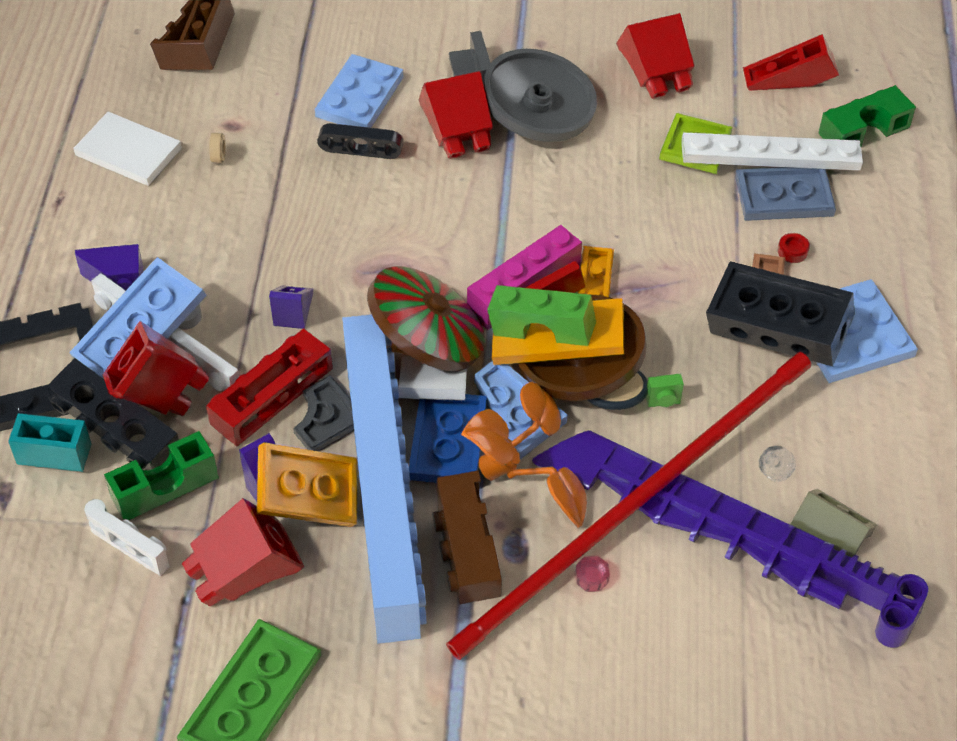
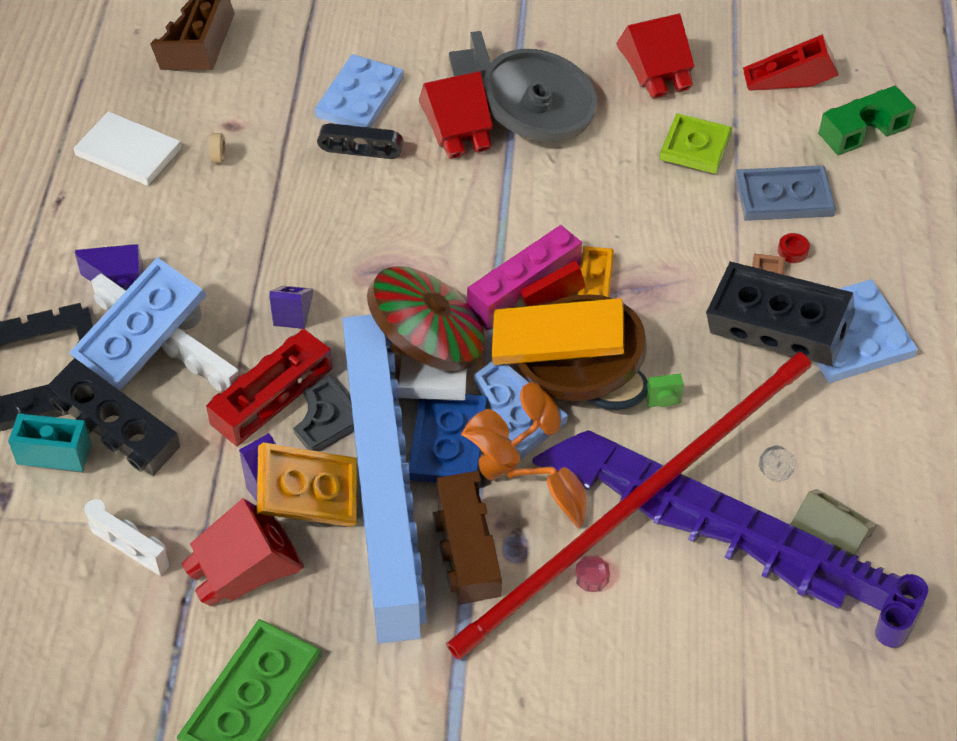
(153, 372): red hips -> none
(186, 469): green arch -> none
(565, 313): bright green arch -> none
(771, 151): white plate -> none

